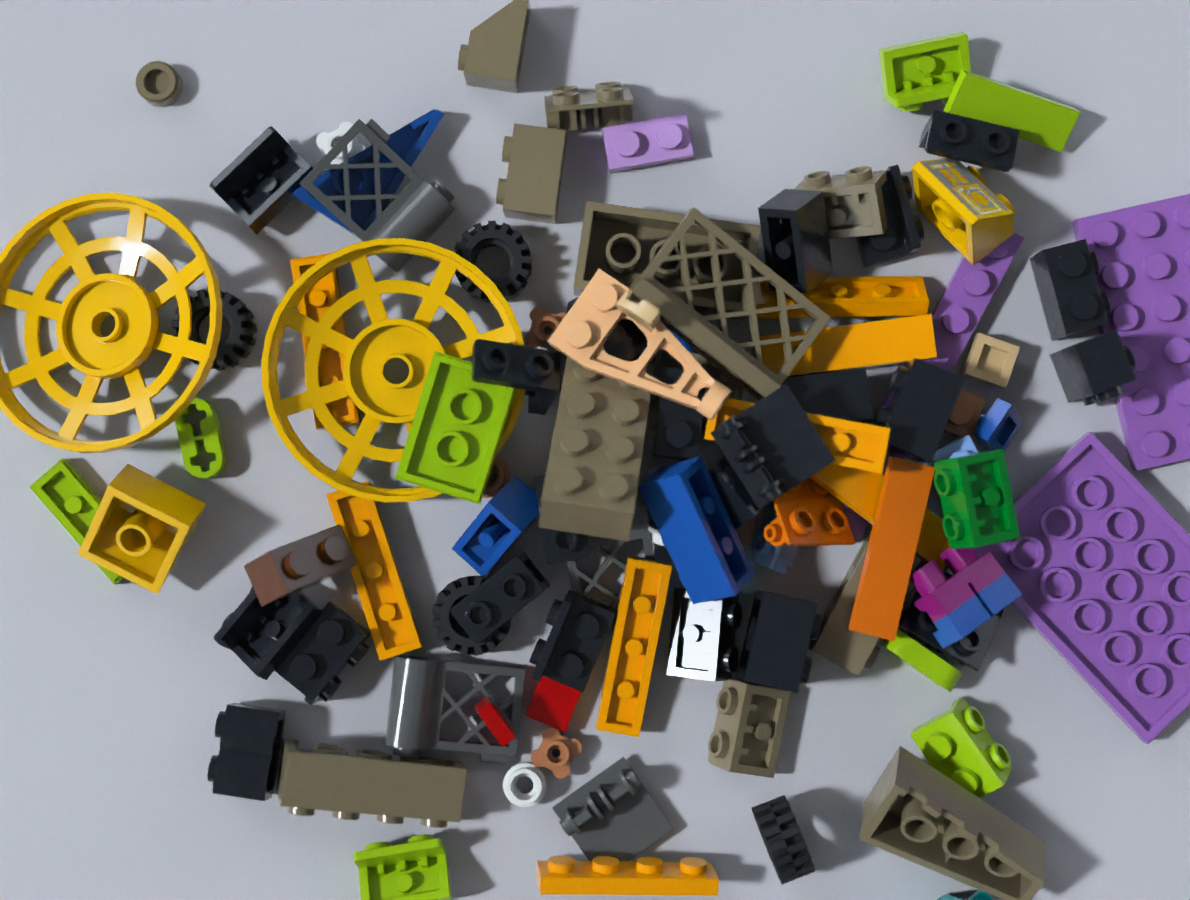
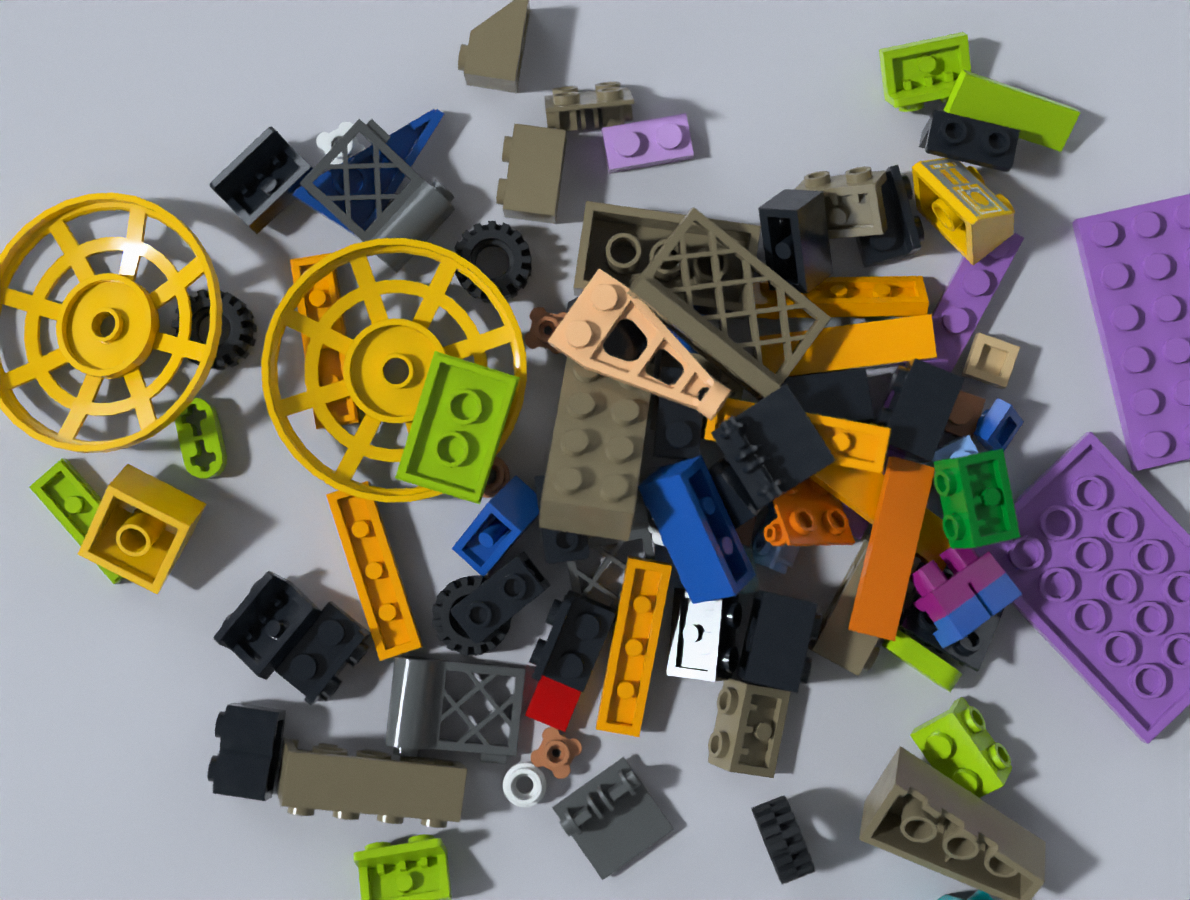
(159, 84): dark tan tile -> none
(300, 564): reddish brown brick -> none
(495, 721): red tile -> none
(520, 368): black bracket -> none
(614, 877): light orange plate -> none
(640, 311): tan tile -> none
(1070, 289): black brick -> none
(1094, 368): black brick -> none

